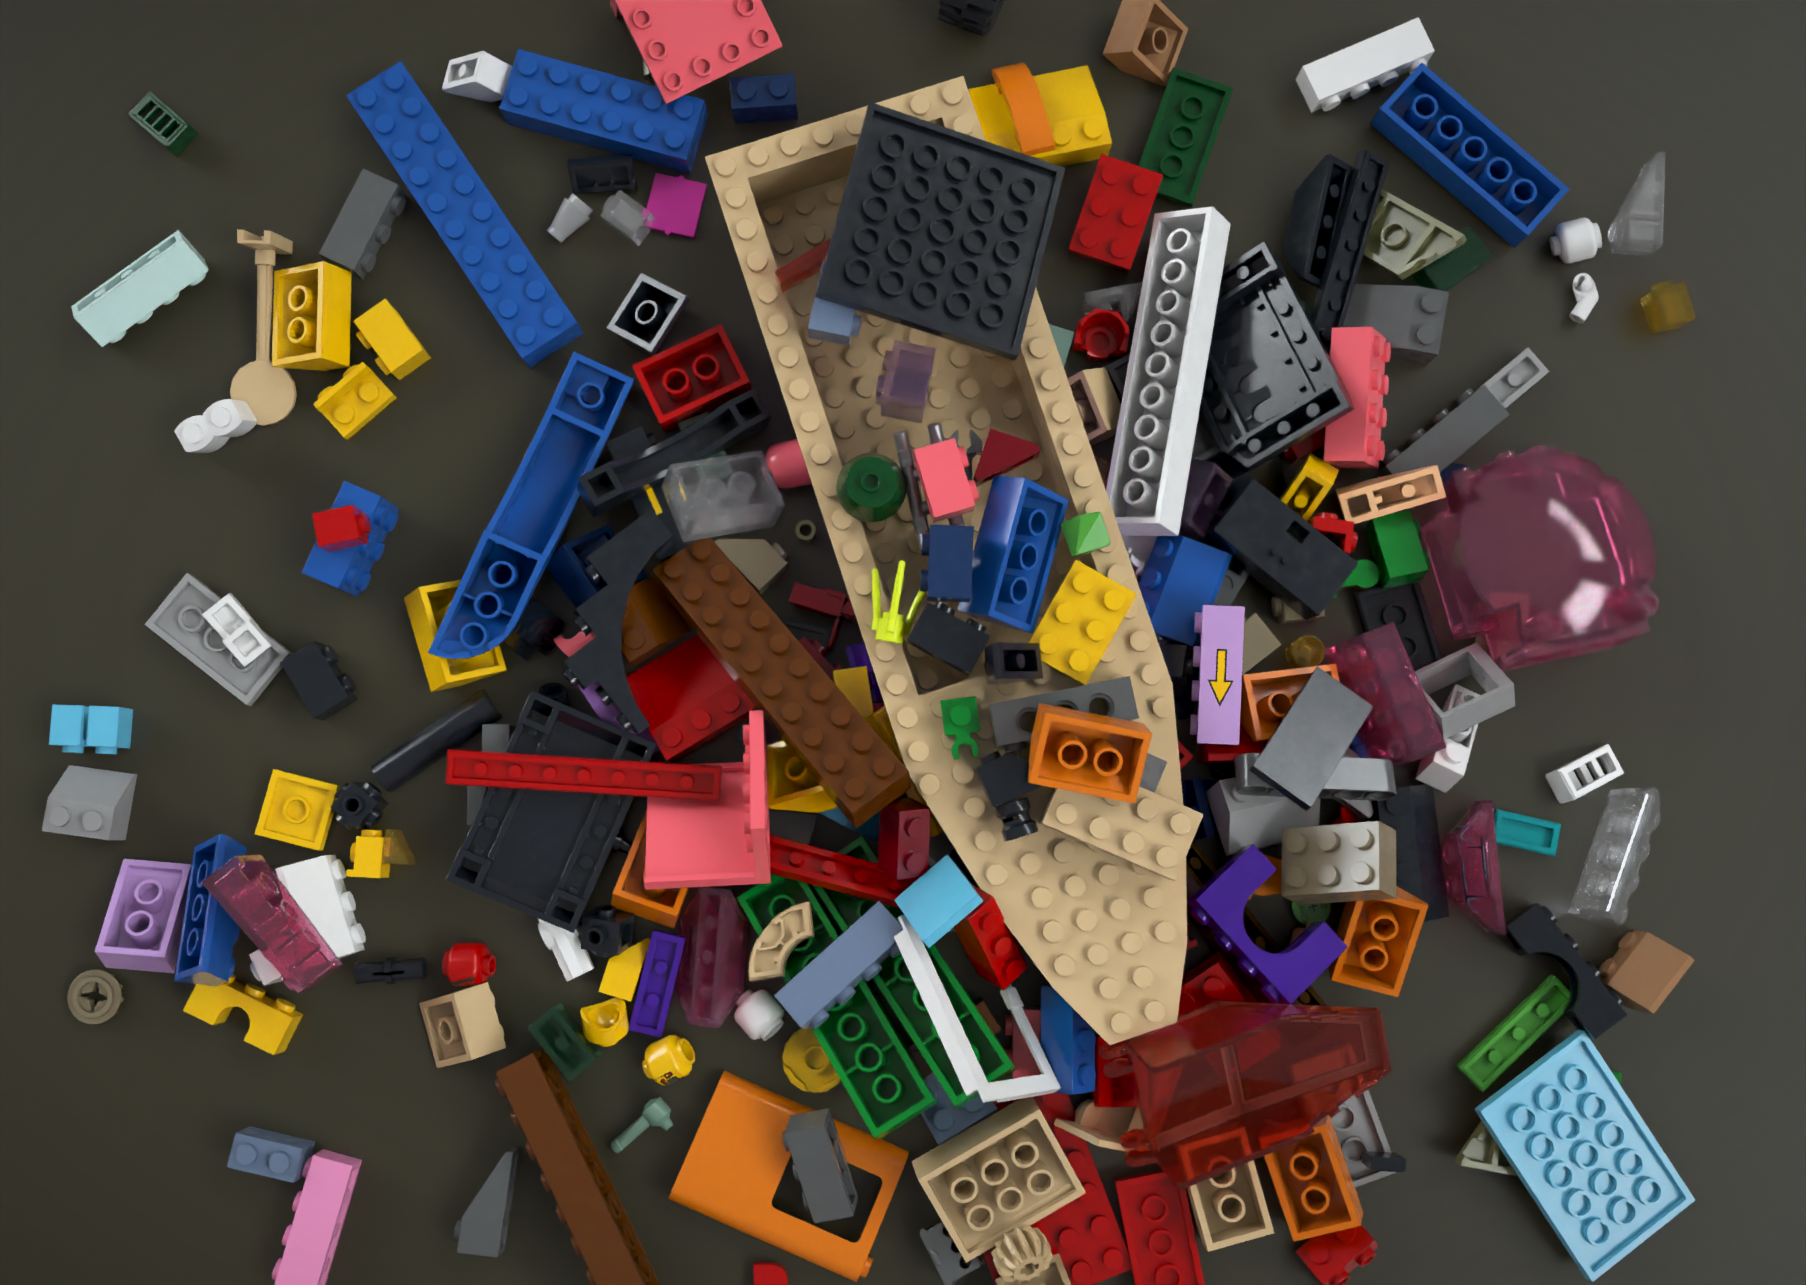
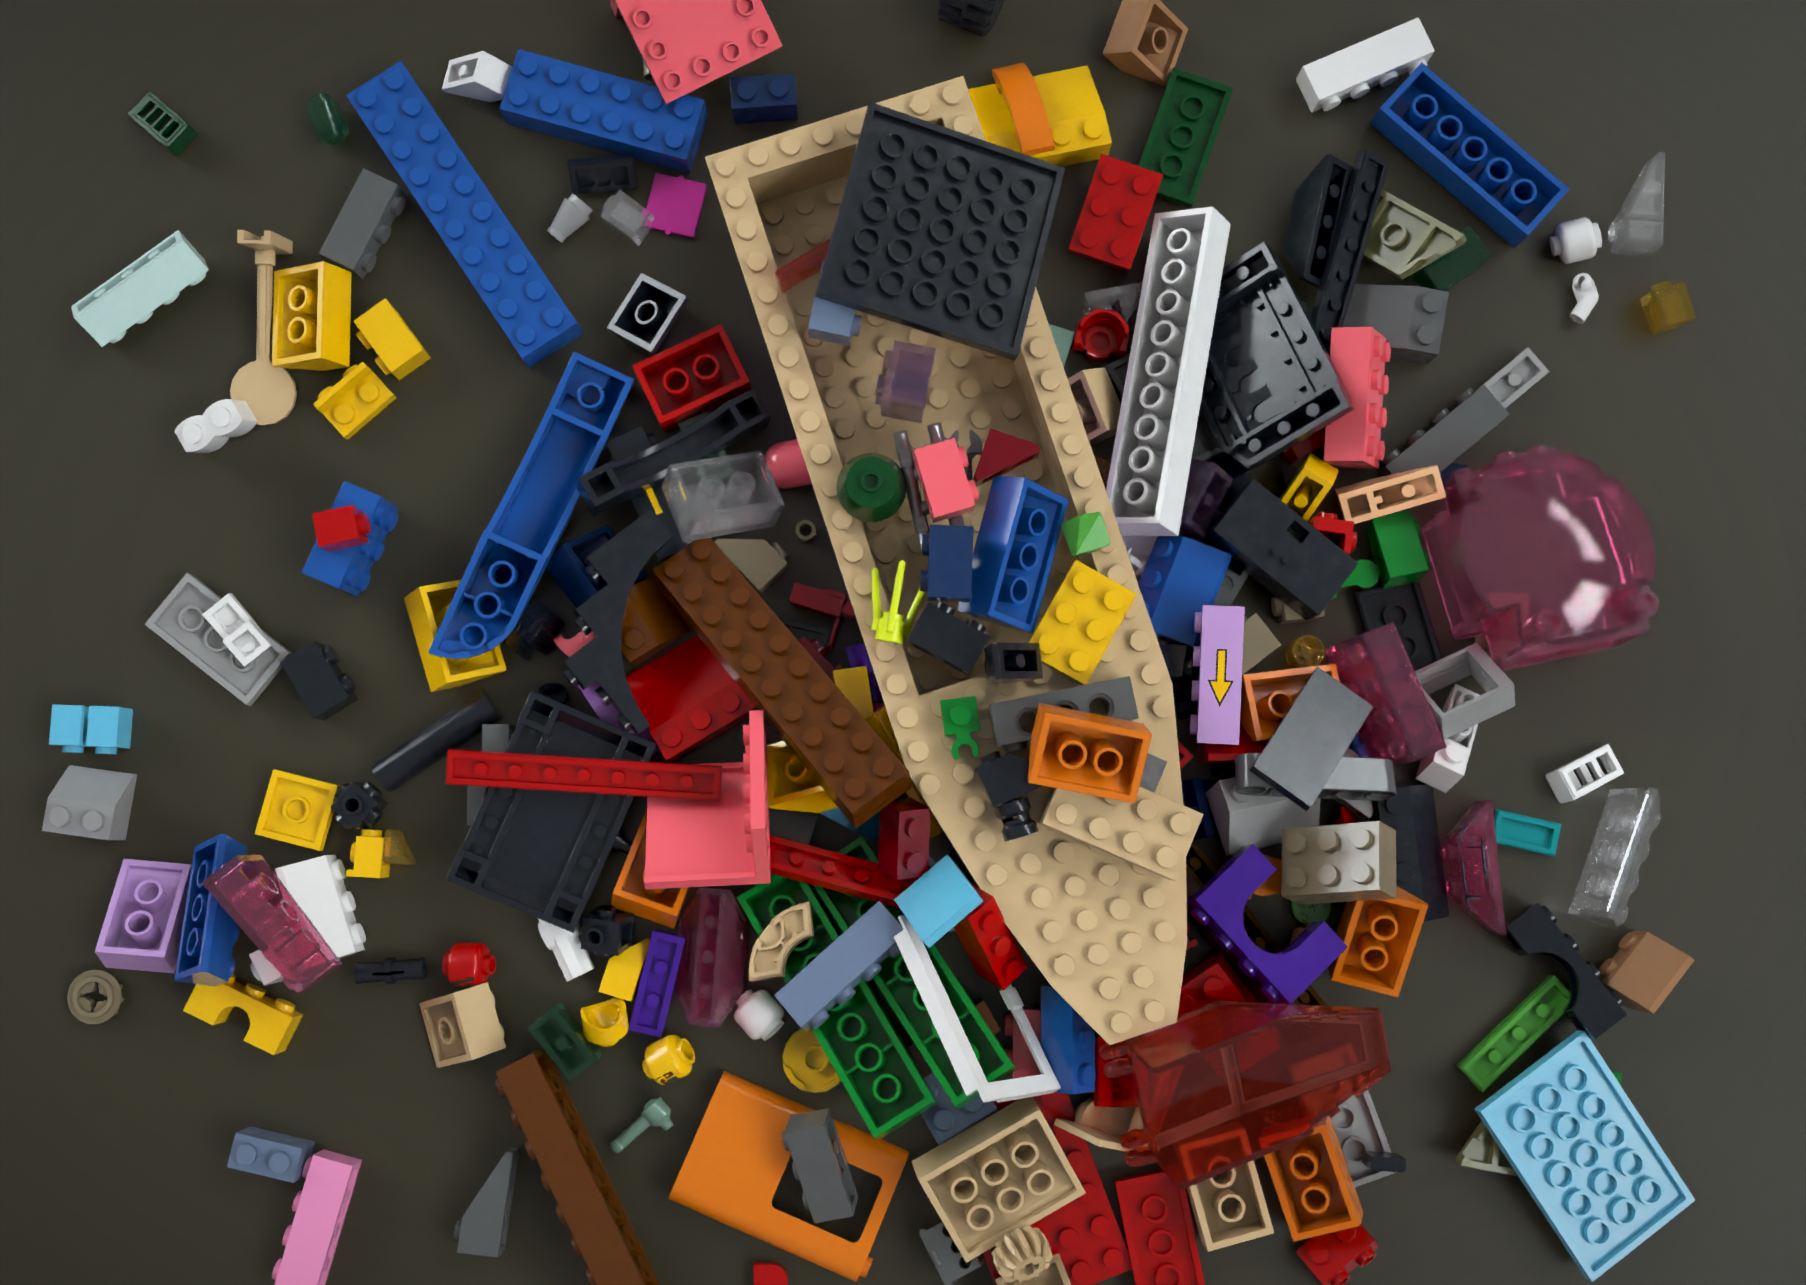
(326, 119): none -> clear green brick

